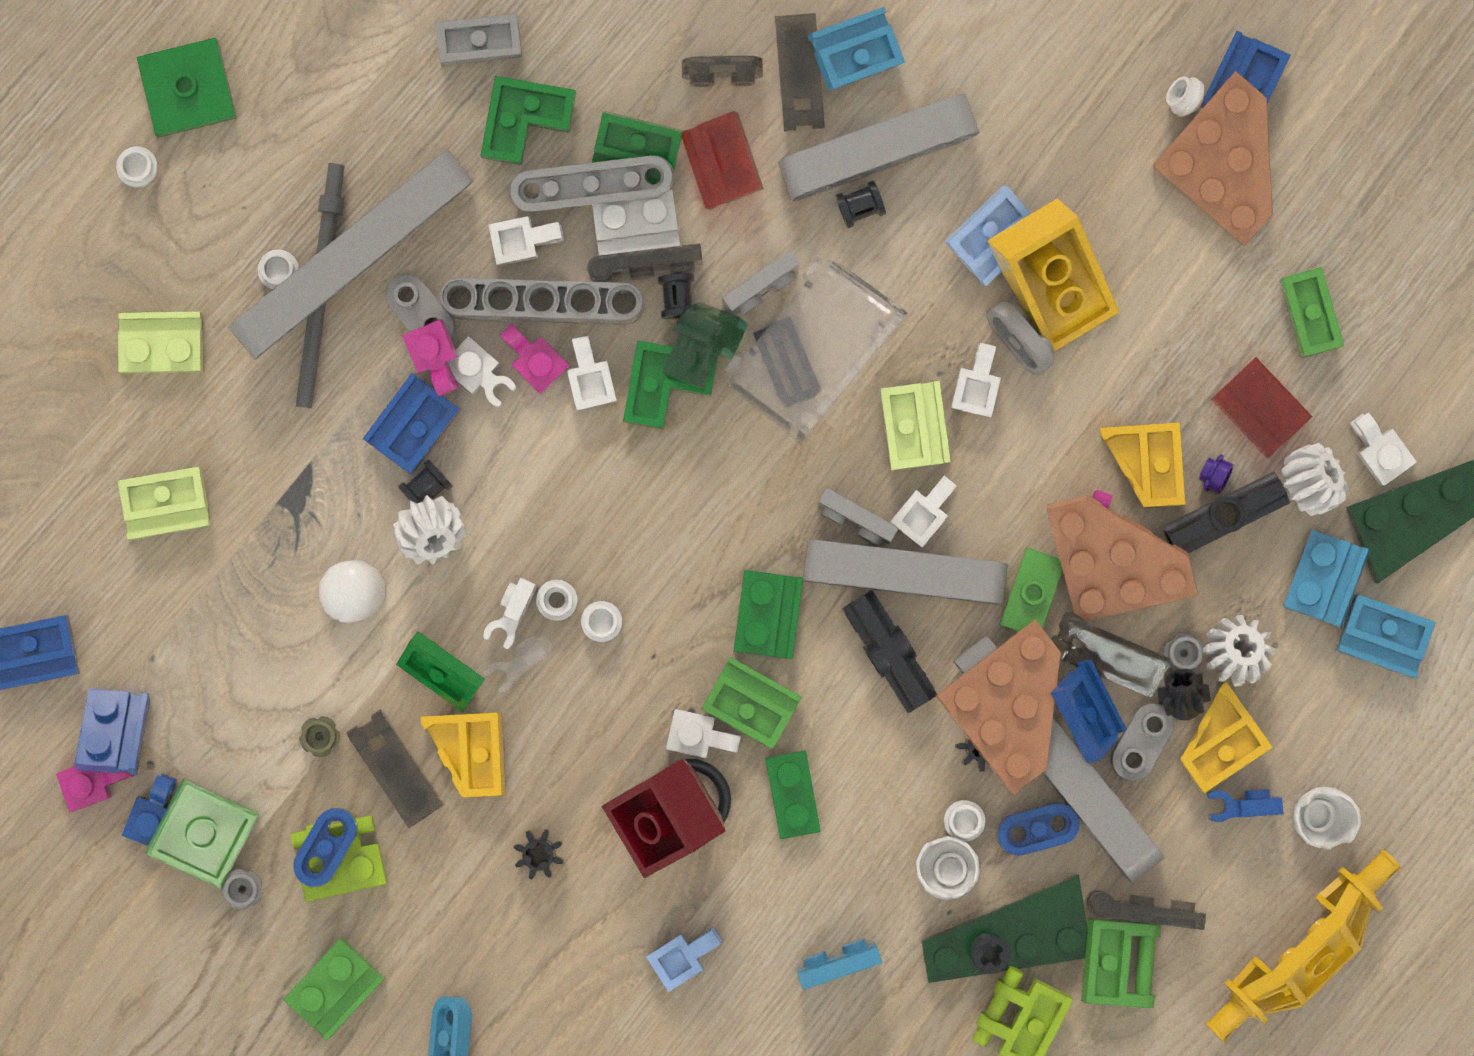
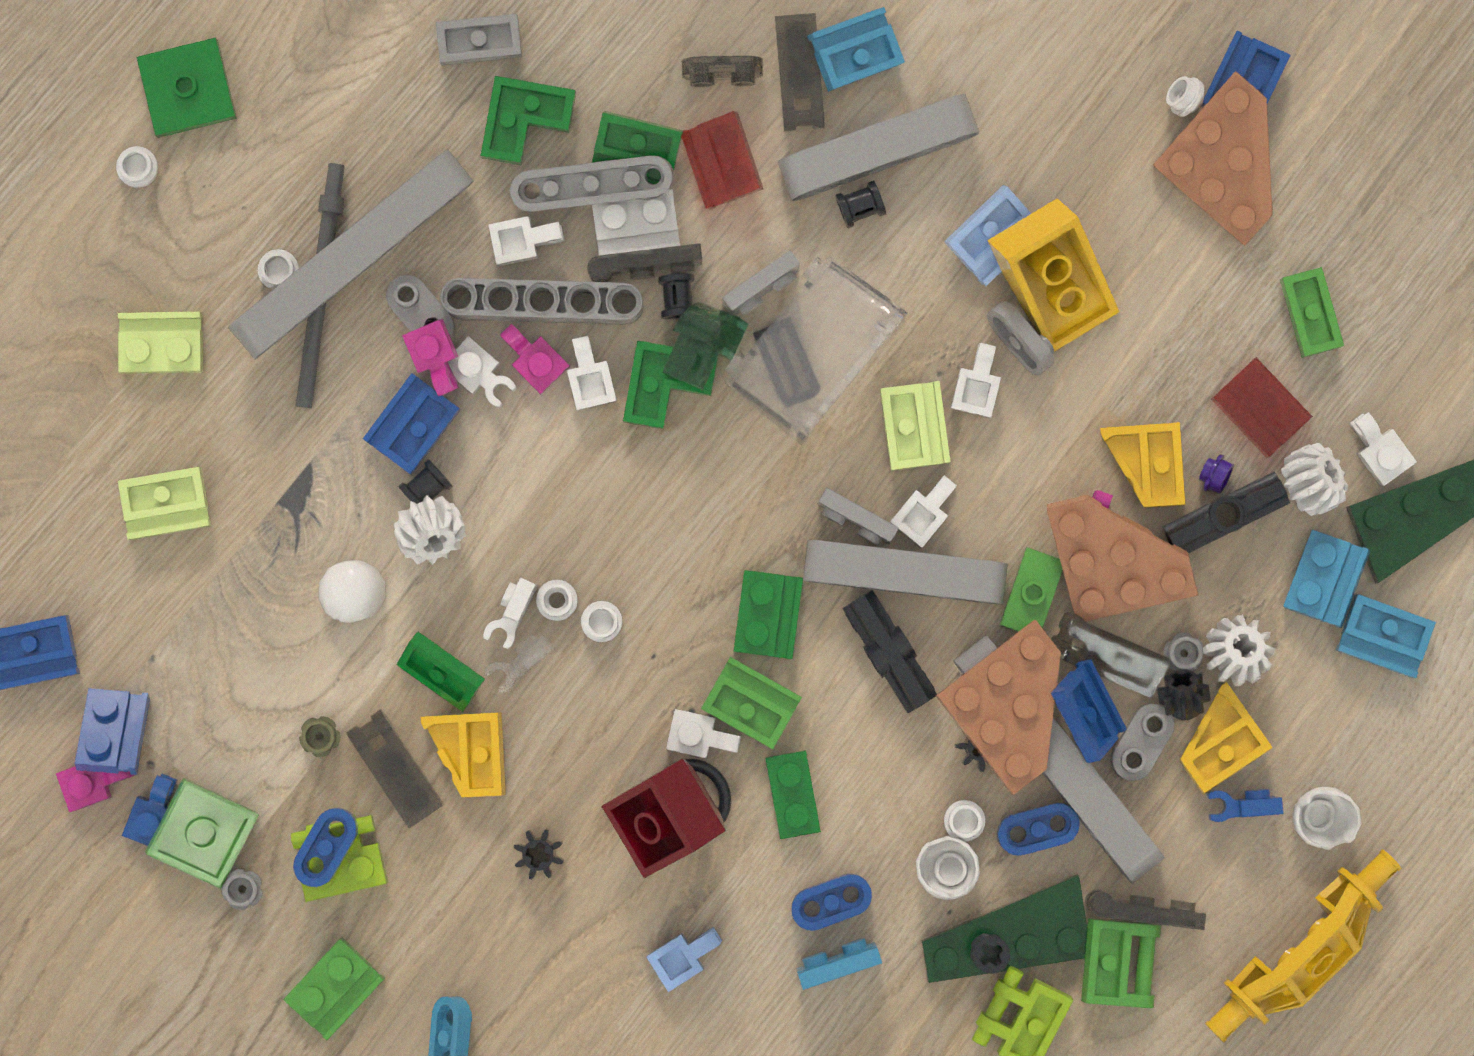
(831, 902): none -> blue plate

